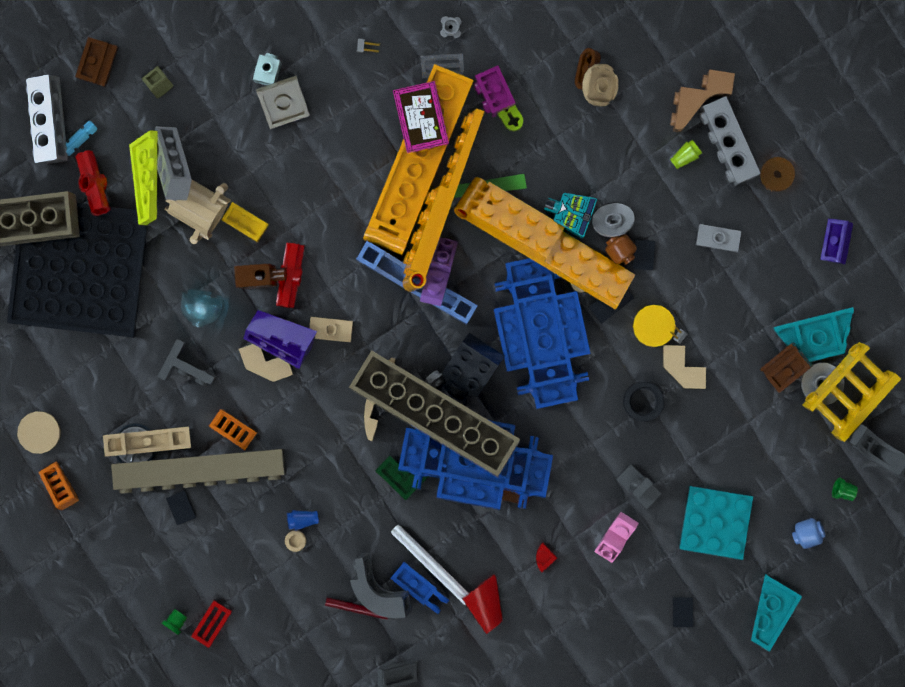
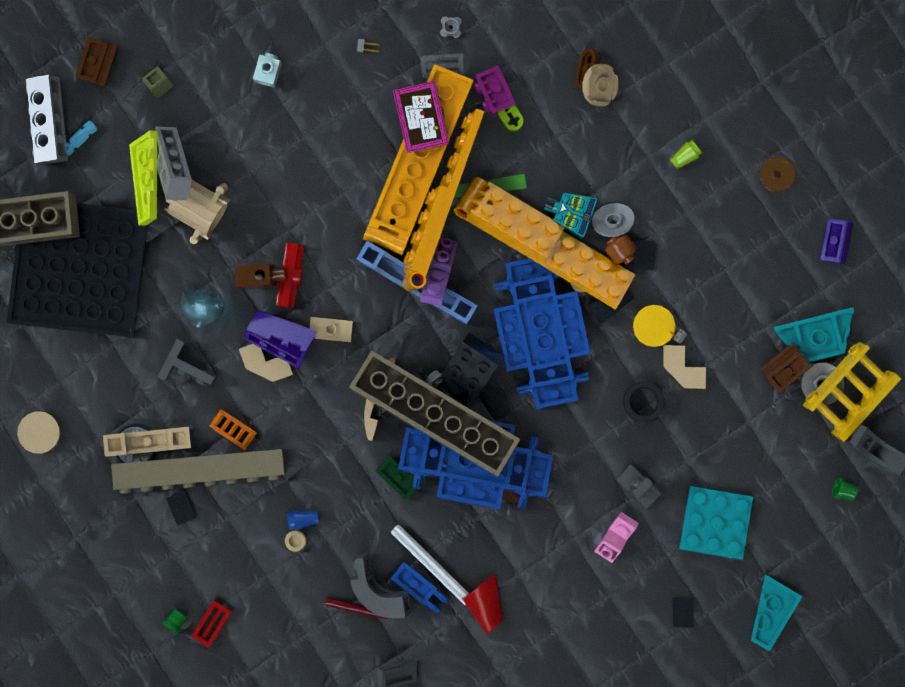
(66, 502): orange slope -> none
(92, 183): red piece -> none
(245, 222): yellow plate -> none
(283, 102): dark tan tile -> none
(544, 557): red tile -> none
(690, 100): medium nougat arch -> none
(718, 238): light grey plate -> none
(722, 109): light grey brick -> none
(808, 533): medium blue head -> none

